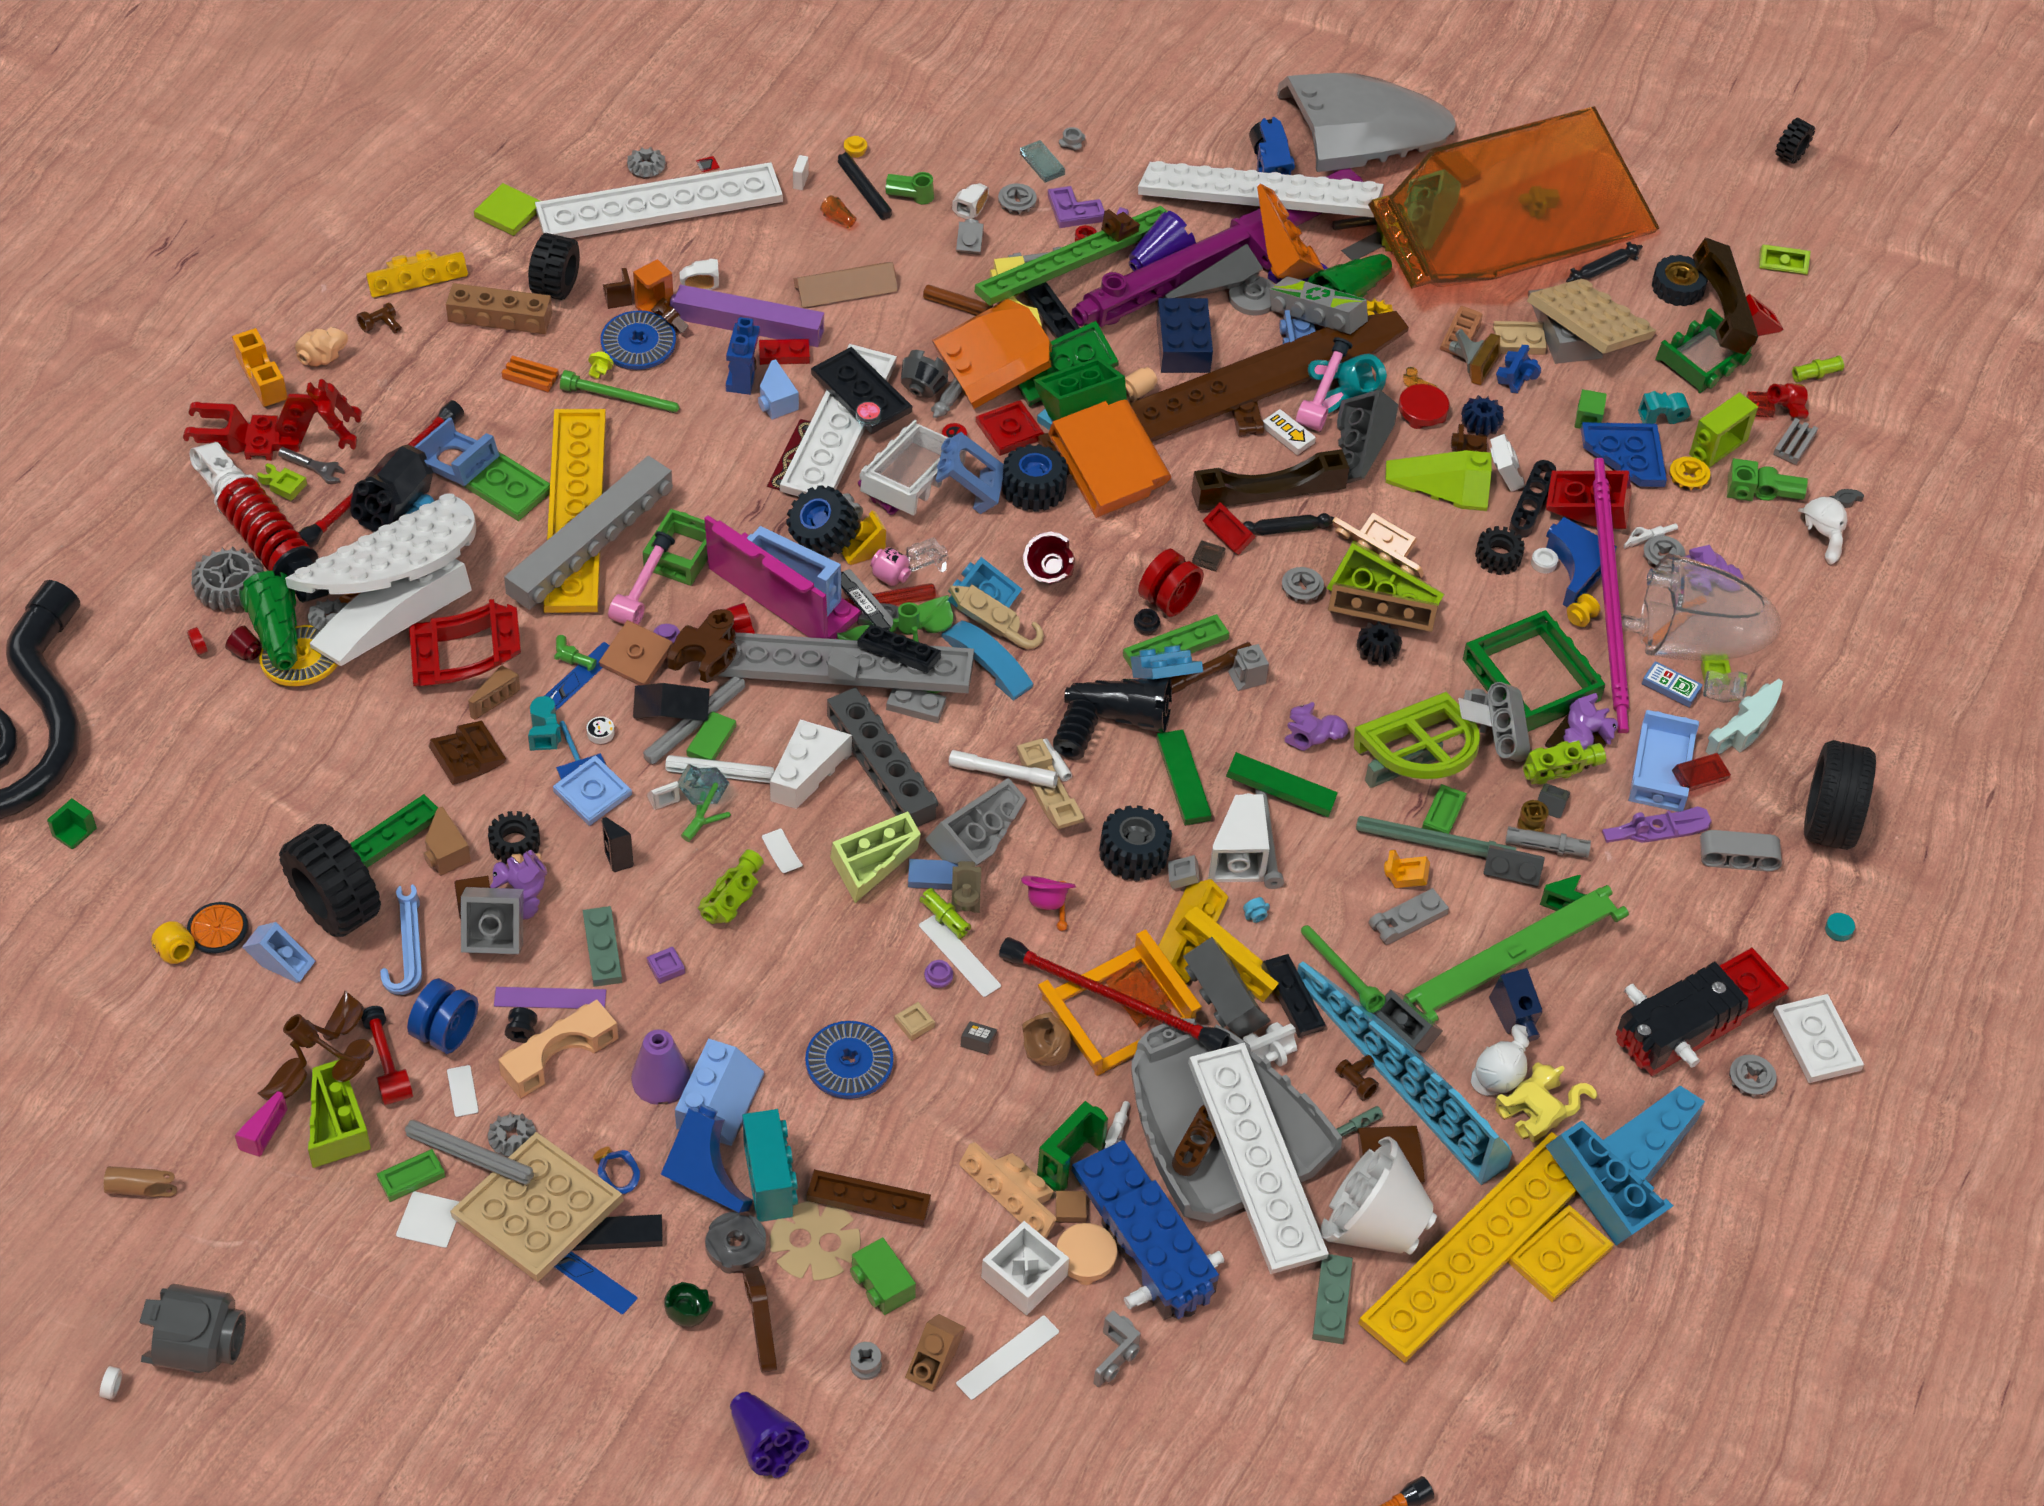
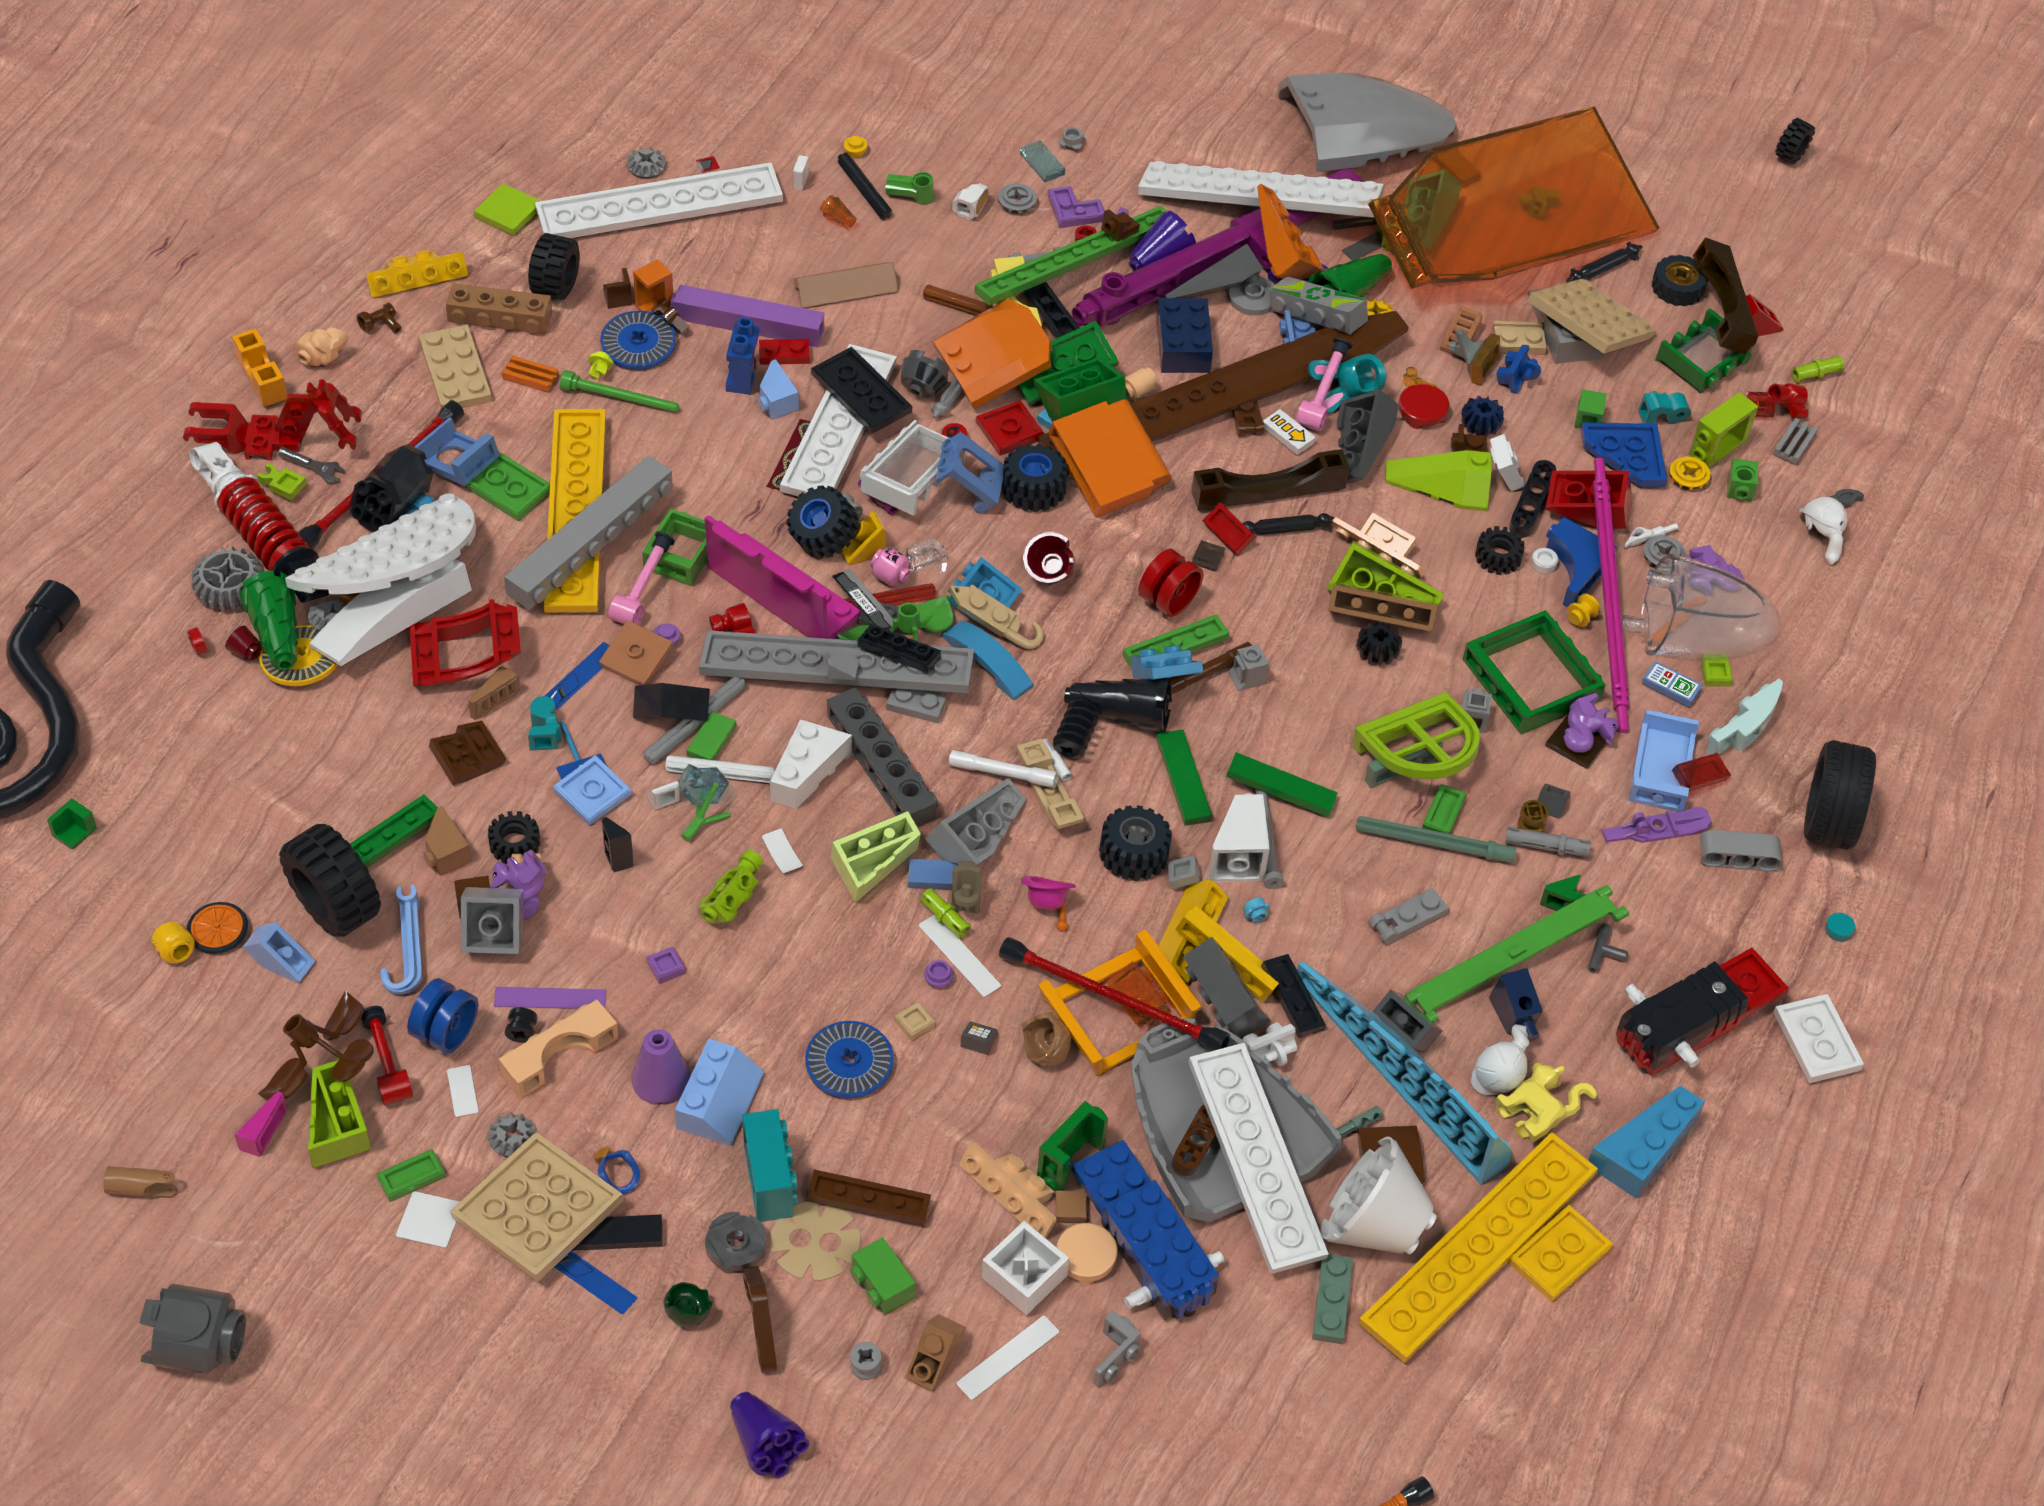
(110, 1383): white tile -> none
(455, 367): none -> tan plate
(469, 1152): light grey axle -> none
(571, 654): bright green piece -> none
(600, 730): white tile -> none
(602, 946): sand green plate -> none
(698, 1163): blue arch -> none
(701, 274): white rock -> none
(708, 644): reddish brown piece -> none
(811, 565): light blue panel -> none
(868, 413): tile -> none
(970, 237): light grey bracket -> none
(1116, 1130): white hand -> none
(1147, 621): black plate -> none
(1271, 147): blue piece -> none
(1308, 577): light grey gear -> none
(1310, 730): medium lavender animal -> none
(1365, 1086): reddish brown piece -> none
(1370, 997): bright green piece -> none
(1406, 871): light orange bracket -> none
(1476, 712): white sticker -> none
(1500, 712): light grey beam -> none
(1514, 865): dark grey plate -> none
(1554, 759): lime brick -> none
(1601, 948): none -> flat silver piece
(1606, 1183): dark azure wedge -> none
(1725, 687): clear bracket -> none
(1755, 1066): light grey gear -> none
(1774, 484): bright green piece -> none
(1784, 259): lime slope -> none

